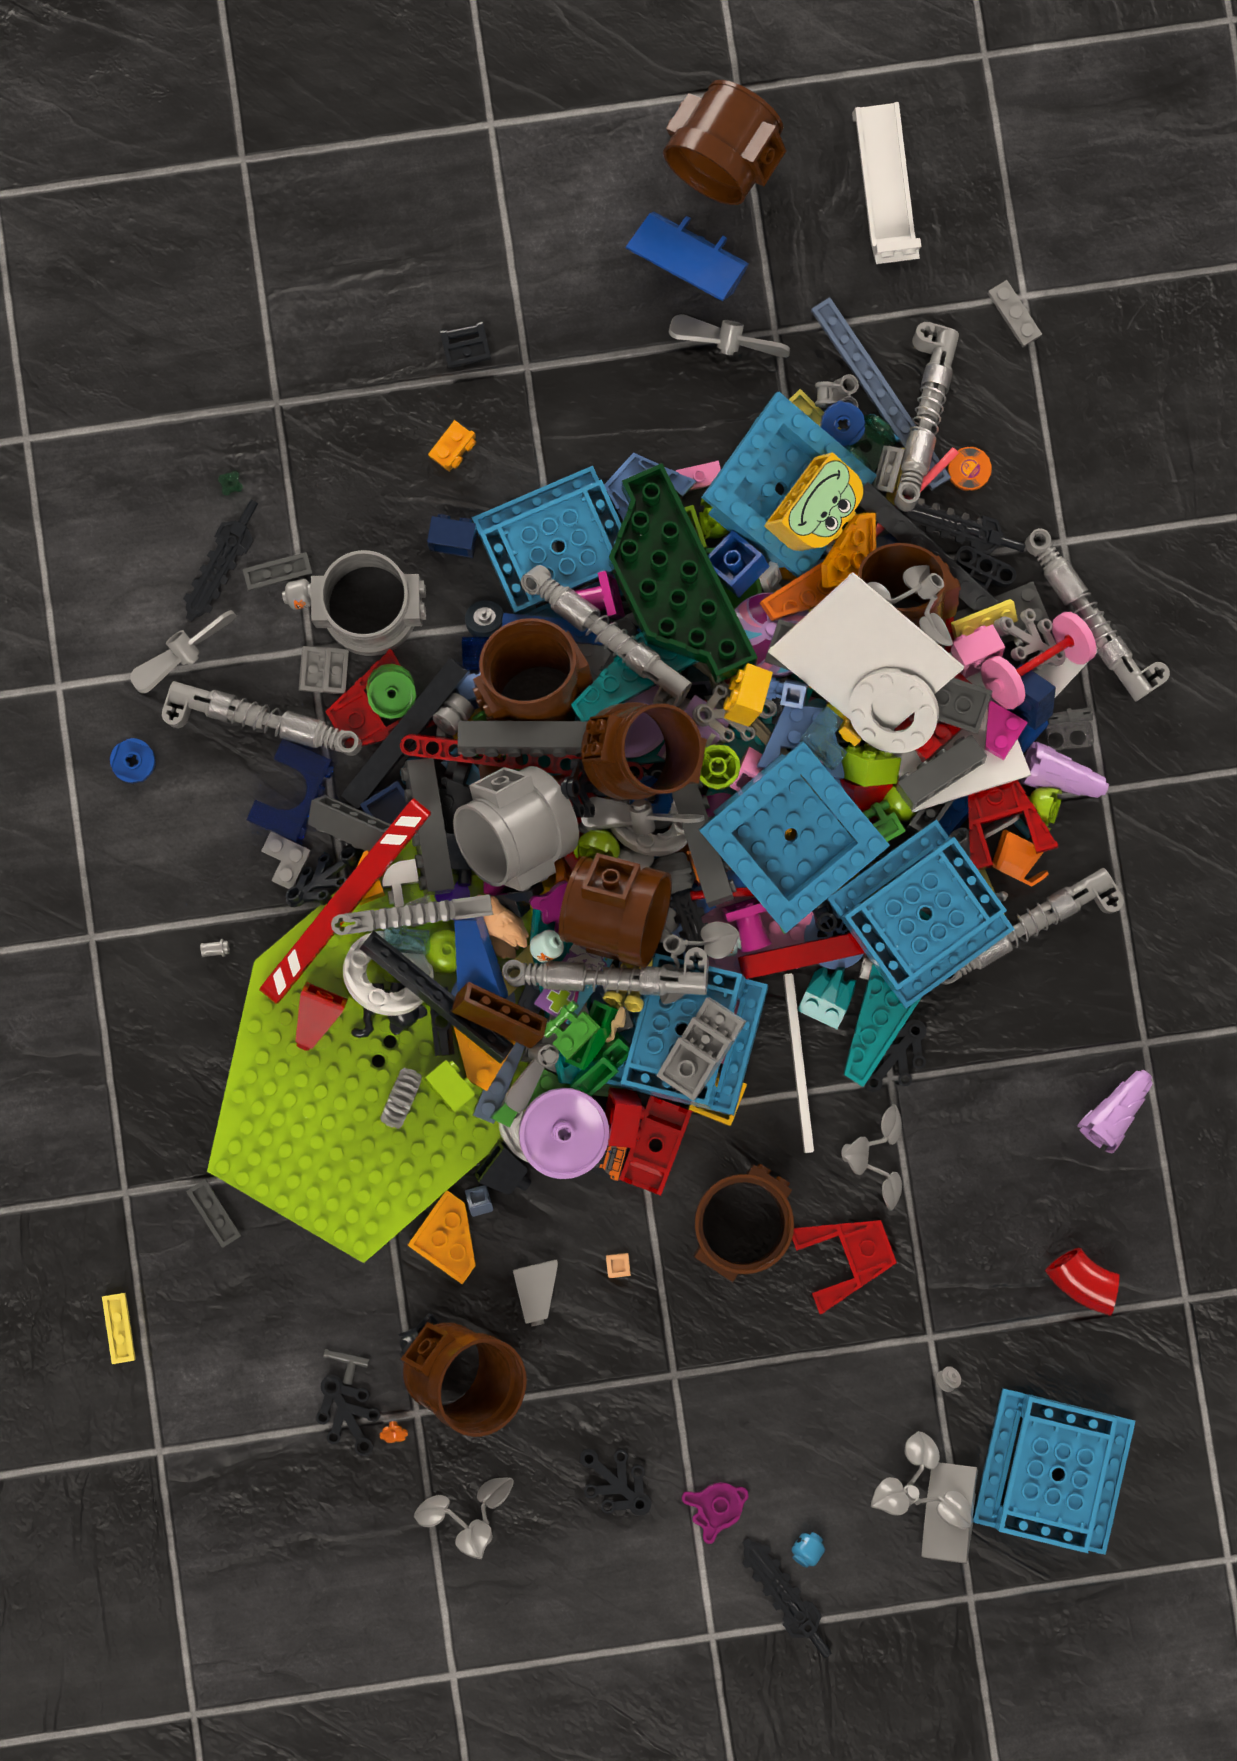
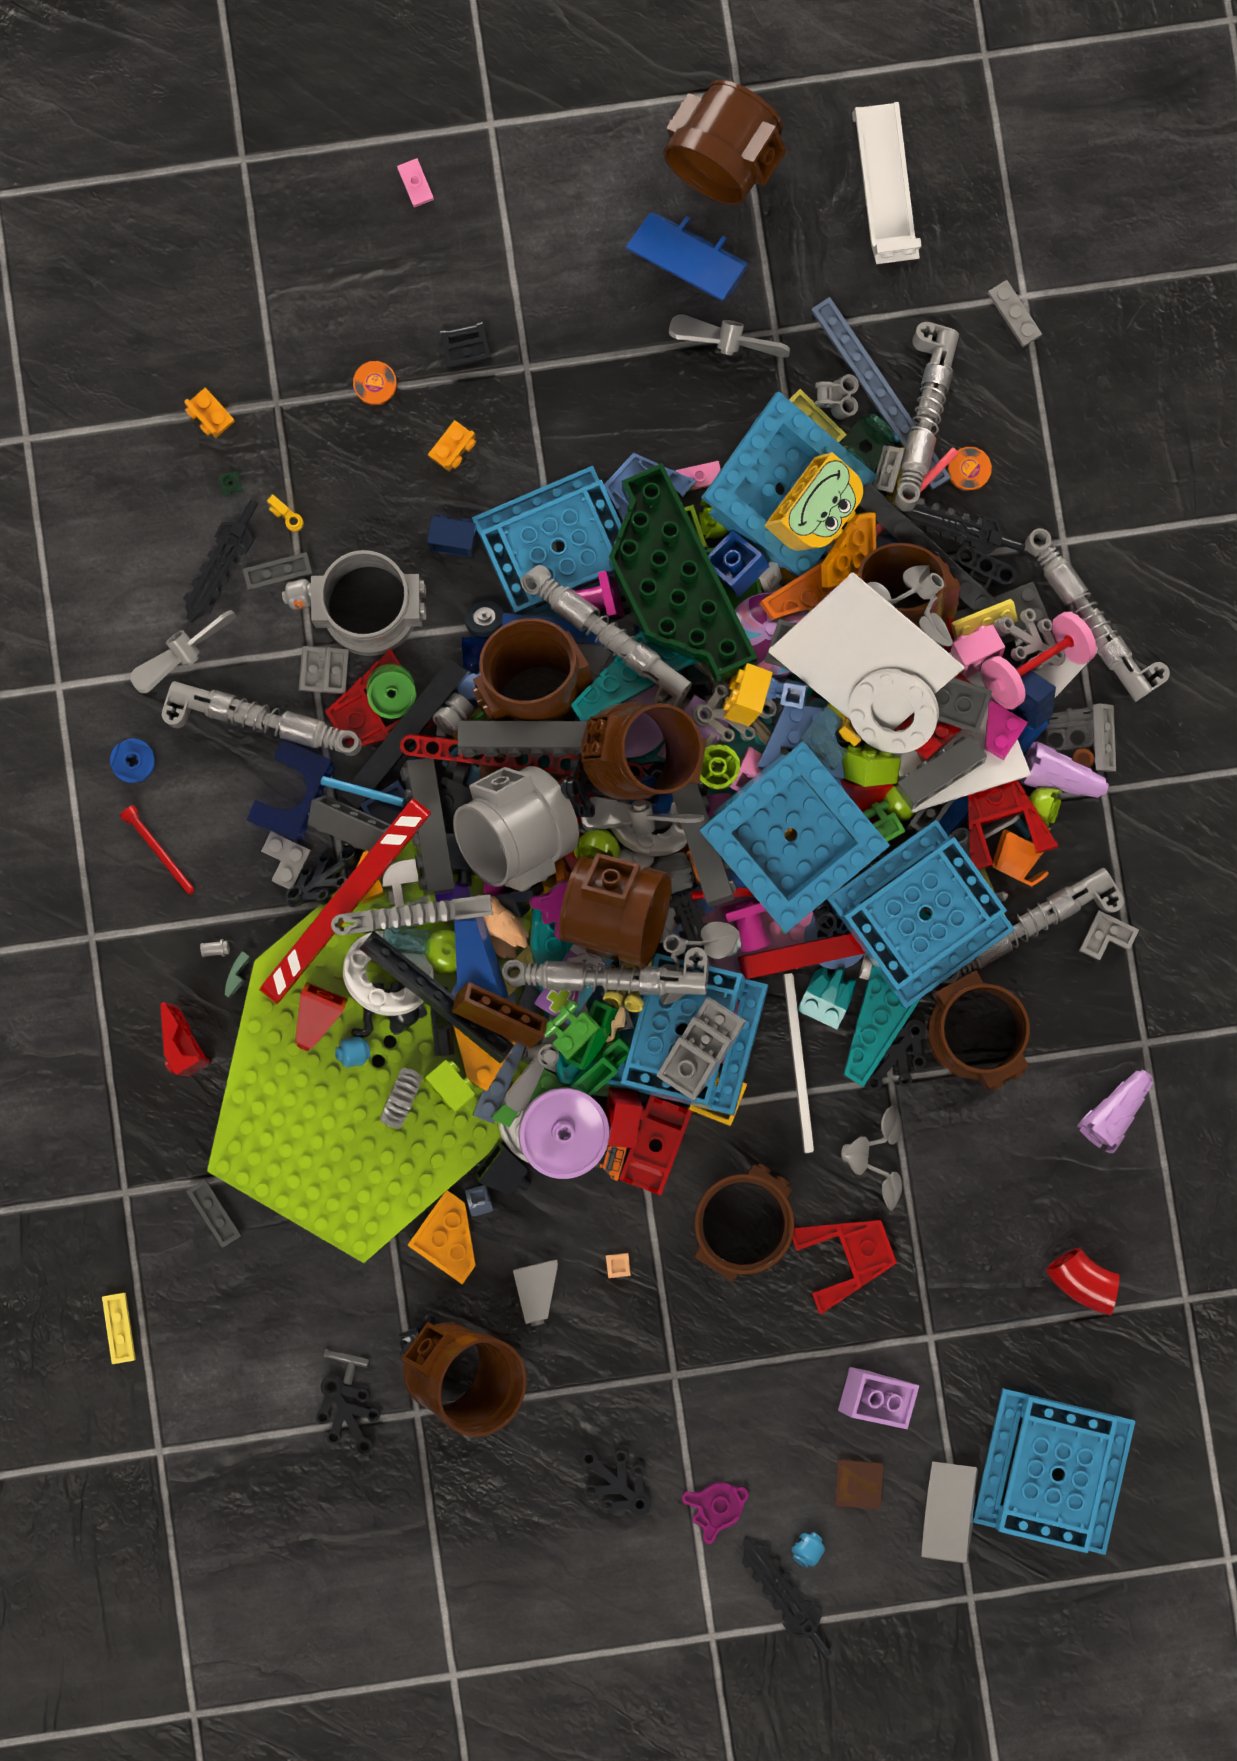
(131, 816): none -> red piece
(180, 1047): none -> red piece
(209, 413): none -> light orange bracket
(234, 981): none -> sand green slope
(280, 509): none -> yellow plate
(352, 1051): none -> dark azure head
(366, 792): none -> dark azure bar
(375, 383): none -> orange tile
(393, 1433): orange plant -> none
(415, 182): none -> bright pink plate
(478, 1534): light grey plant -> none
(546, 946): light aqua head -> none
(855, 422): blue plate -> none
(859, 1484): none -> reddish brown tile
(878, 1398): none -> lavender slope
(895, 1499): light grey plant -> none
(948, 1379): light grey wheel -> none
(993, 1078): none -> reddish brown cylinder
(1084, 757): none -> dark orange tile
(1104, 737): none -> light grey plate
(1106, 929): none -> light grey plate

